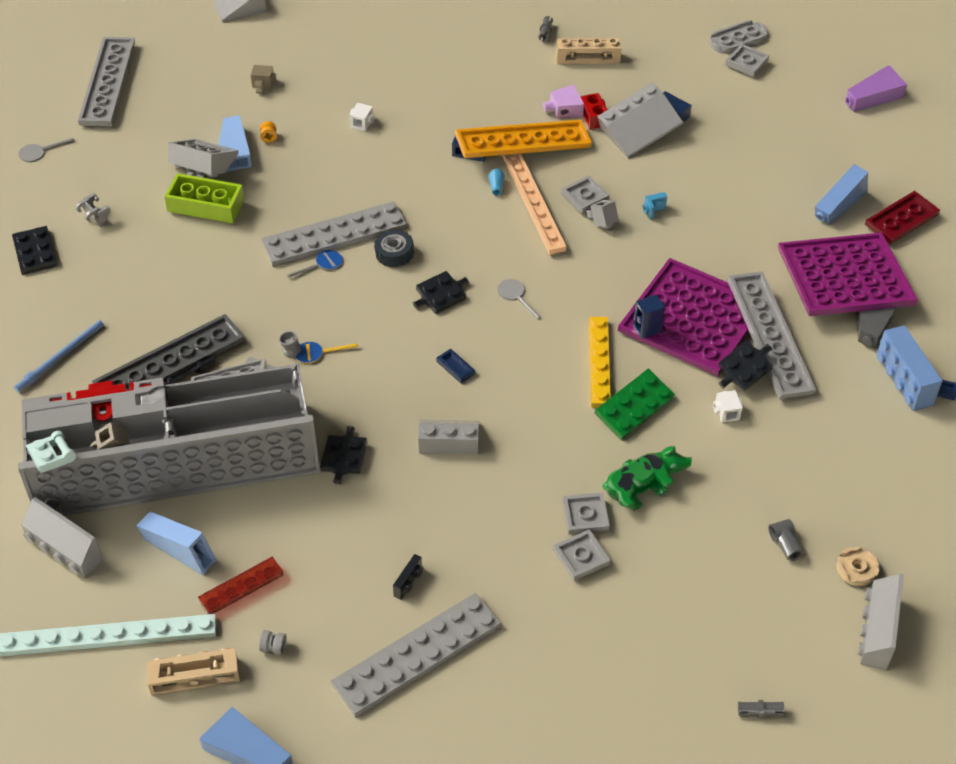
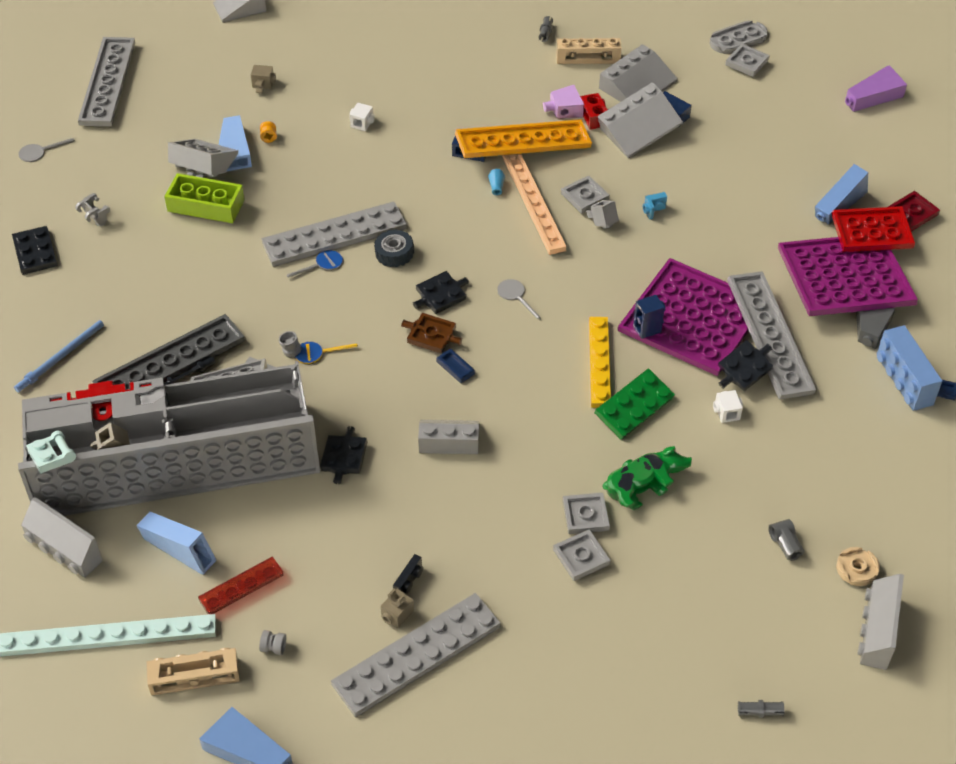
(397, 608): none -> dark tan brick
(431, 332): none -> reddish brown plate
(634, 73): none -> light grey slope
(873, 229): none -> red plate

